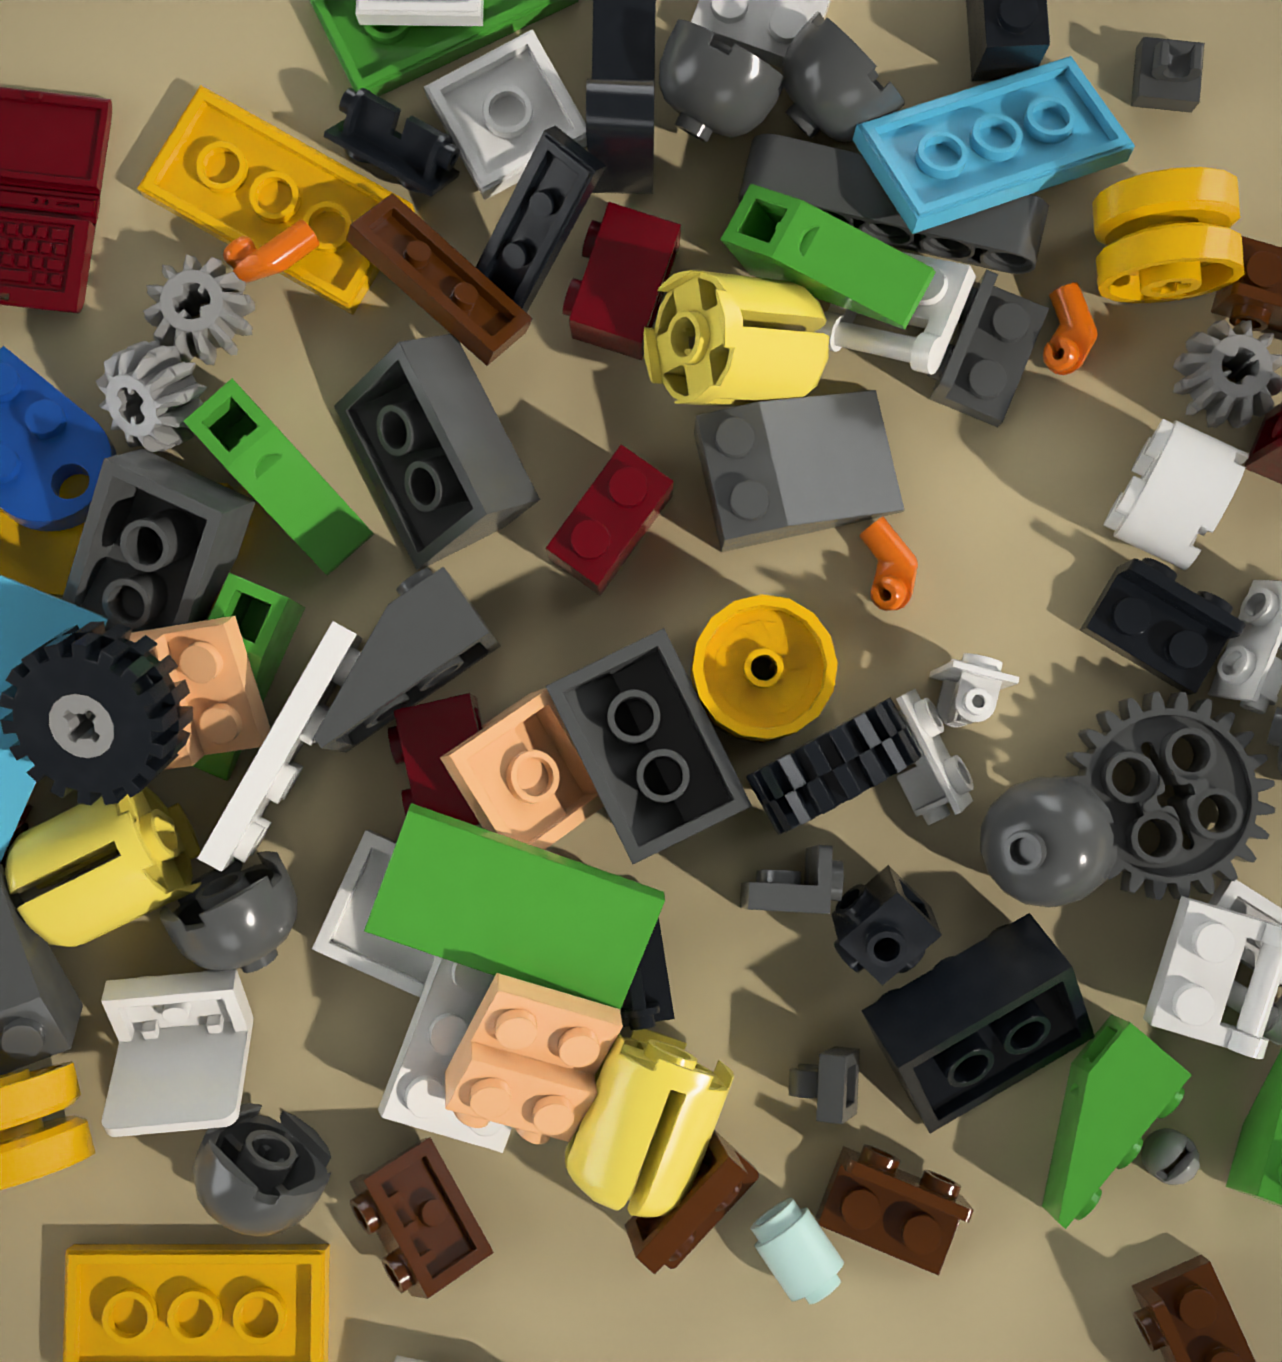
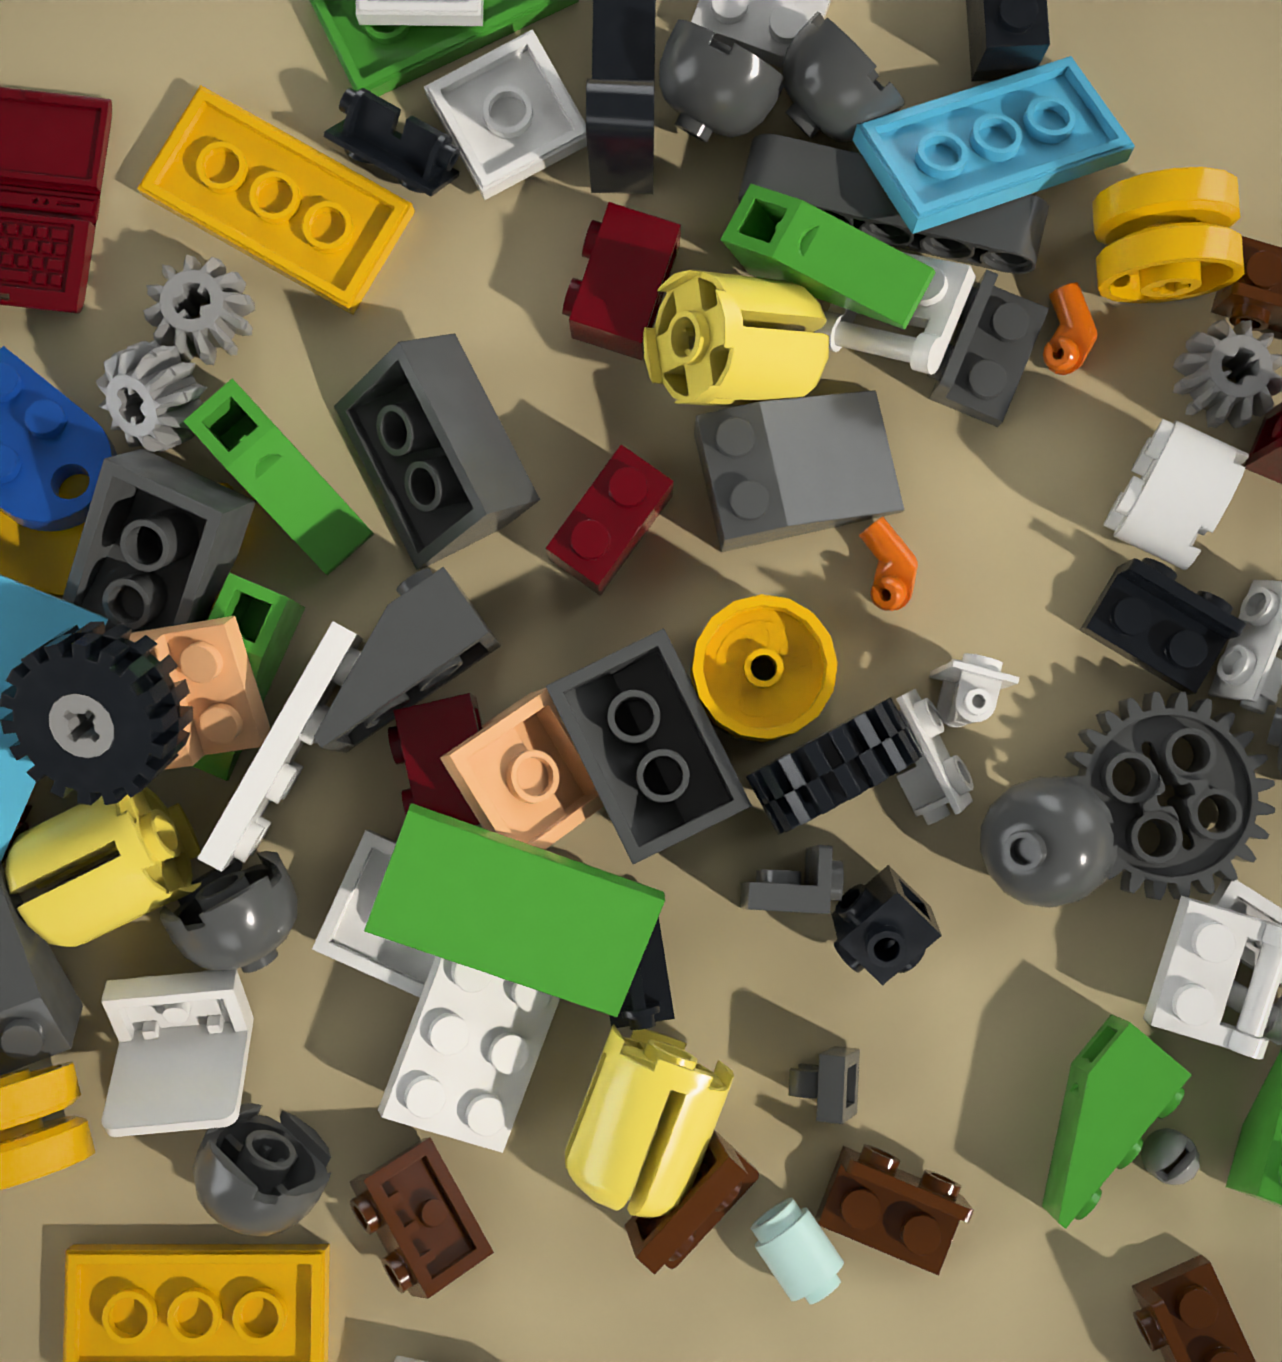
(274, 256): orange arm -> none
(438, 278): reddish brown plate -> none
(530, 1060): light nougat plate -> none
(539, 216): black tile -> none
(980, 1021): black slope -> none
(1167, 74): dark grey tile -> none

